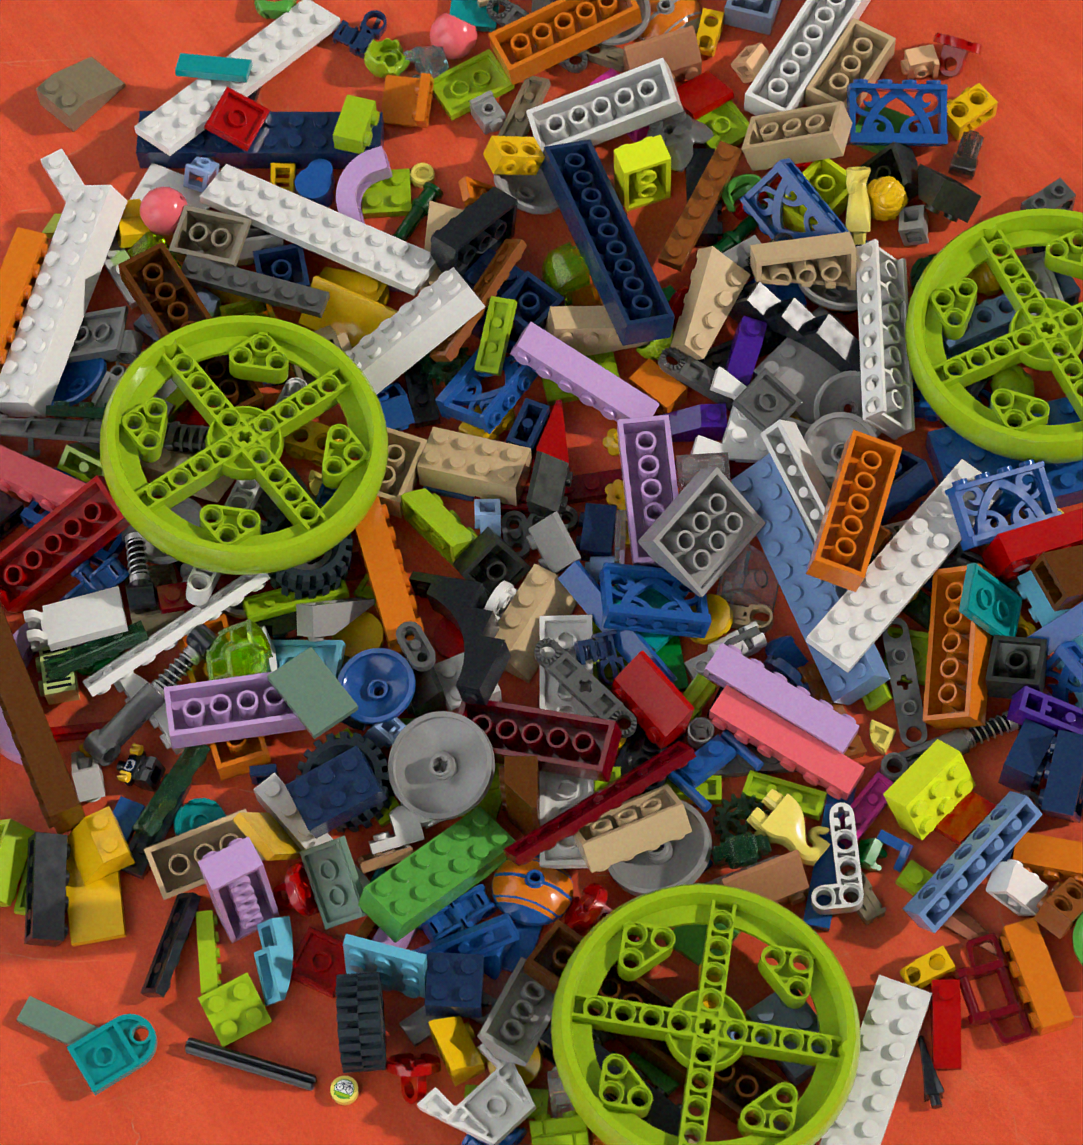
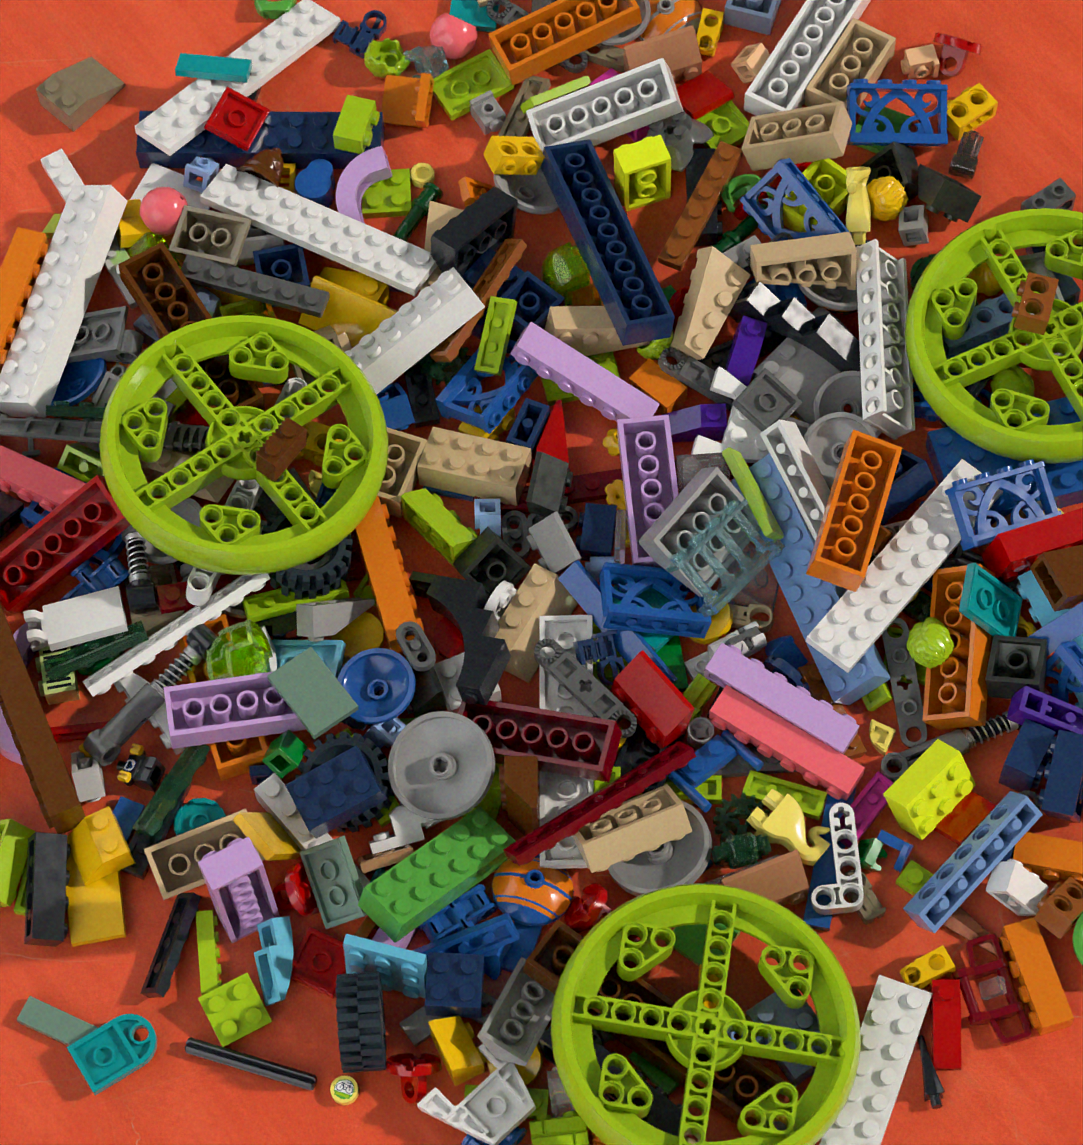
(265, 165): none -> reddish brown piece
(281, 449): none -> reddish brown brick
(284, 753): none -> green brick
(555, 93): none -> lime tile
(749, 567): none -> clear light blue fence
(752, 494): none -> lime tile
(930, 643): none -> lime hair
(992, 988): none -> clear piece
(1036, 303): none -> dark orange brick

